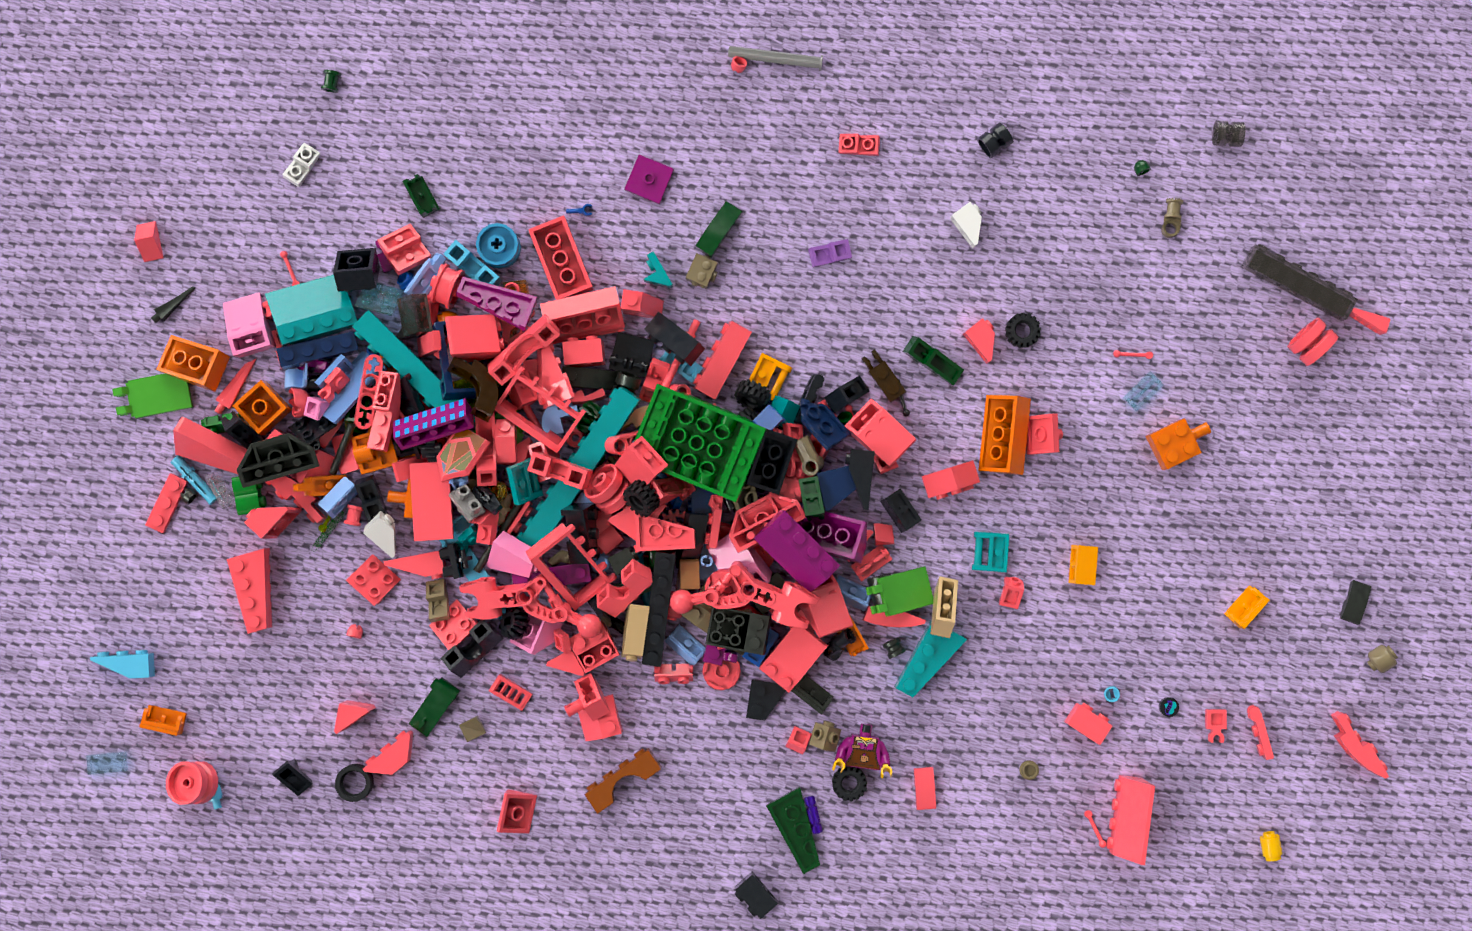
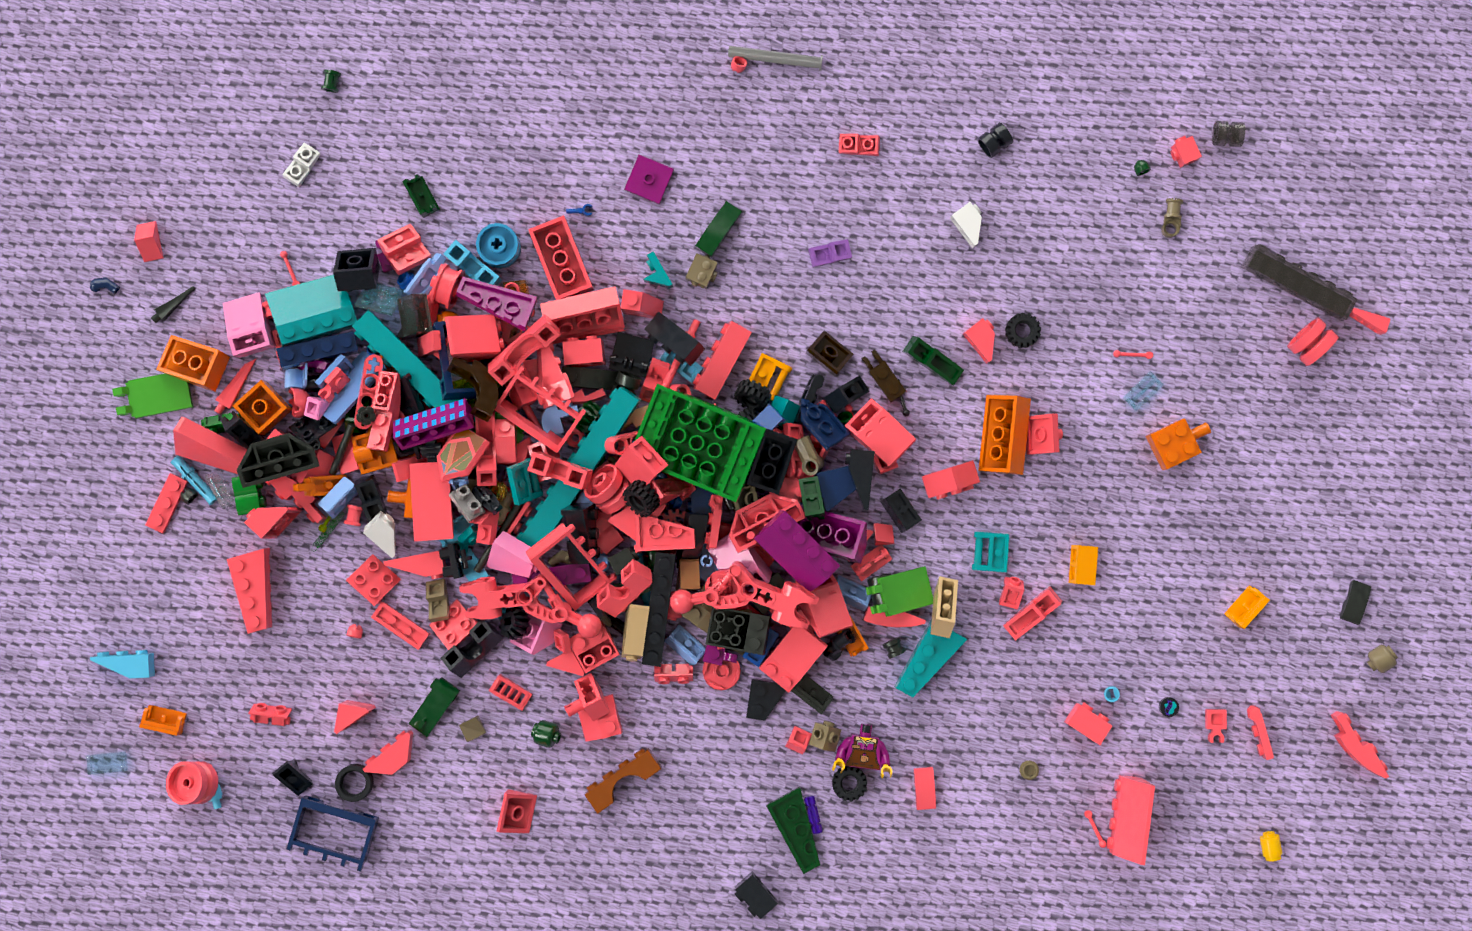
(99, 283): none -> dark blue arm
(262, 712): none -> coral hinge
(318, 805): none -> dark blue hinge
(366, 420): none -> pearl dark grey plate
(400, 625): none -> coral plate
(546, 733): none -> dark green head
(829, 353): none -> dark brown slope
(1032, 613): none -> coral slope
(1185, 151): none -> coral brick

